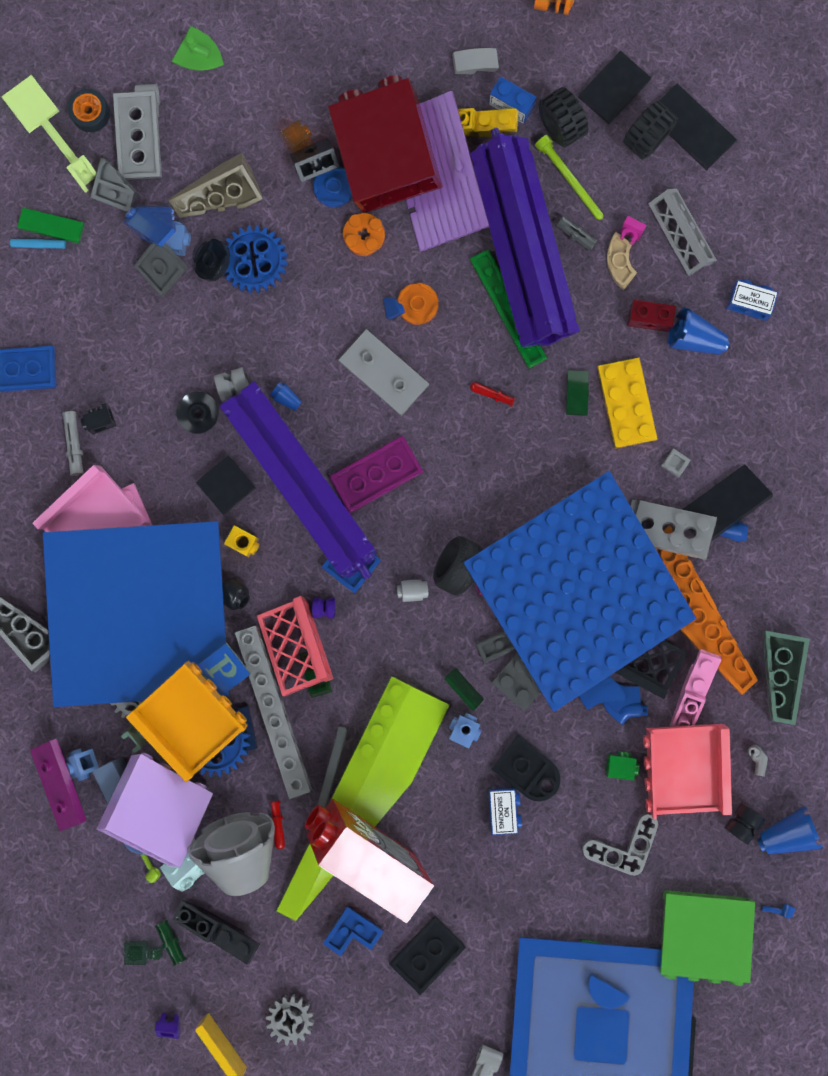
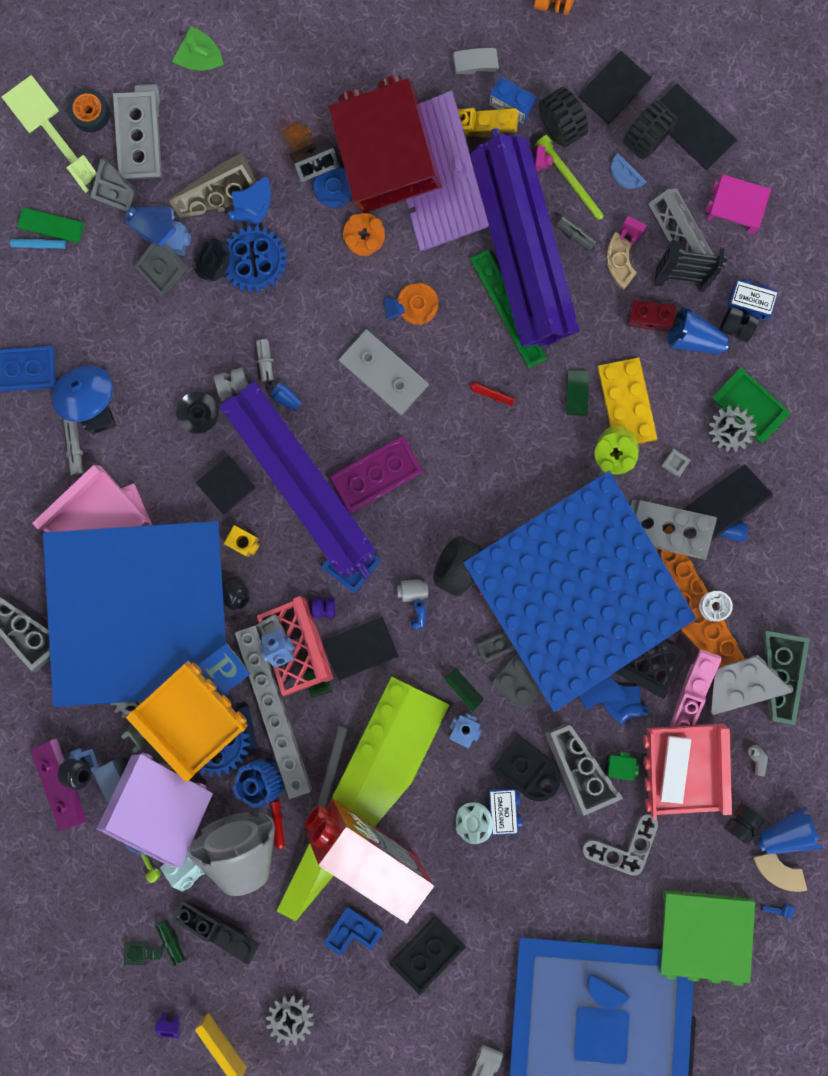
(74, 774): none -> black head
(82, 393): none -> blue dish
(251, 203): none -> blue arm
(258, 783): none -> blue brick
(264, 360): none -> light grey axle
(270, 625): none -> light grey tile
(277, 648): none -> medium blue brick
(360, 648): none -> black tile
(421, 613): none -> blue arm
(473, 823): none -> light aqua wheel
(540, 159): none -> dark pink tile
(581, 773): none -> light grey wedge
(625, 174): none -> medium blue tile
(627, 444): none -> lime brick
(675, 769): none -> white tile
(689, 266): none -> black fence
(723, 430): none -> light grey gear
(724, 605): none -> white wheel
(738, 202): none -> dark pink panel
(739, 324): none -> black wheel
(745, 684): none -> light grey wing
(746, 392): none -> green piece
(779, 874): none -> tan tile

